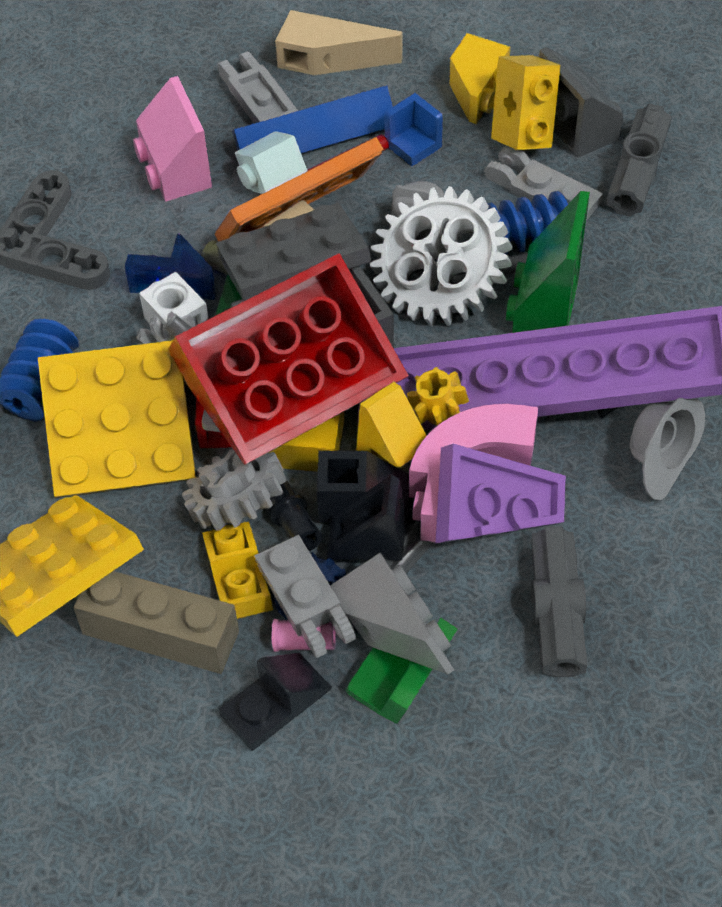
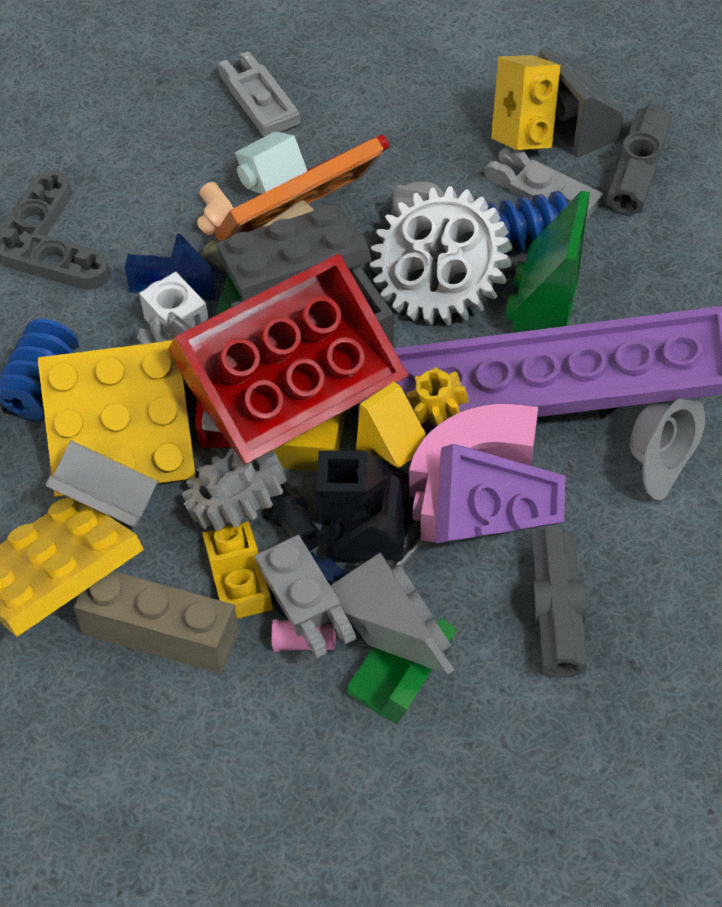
(102, 483): none -> light grey panel
(173, 144): bright pink slope -> none
(216, 208): none -> light nougat arm
(280, 694): black slope -> none
(325, 122): blue tile -> none
(333, 45): tan slope -> none
(413, 129): blue panel -> none
(475, 73): yellow slope -> none

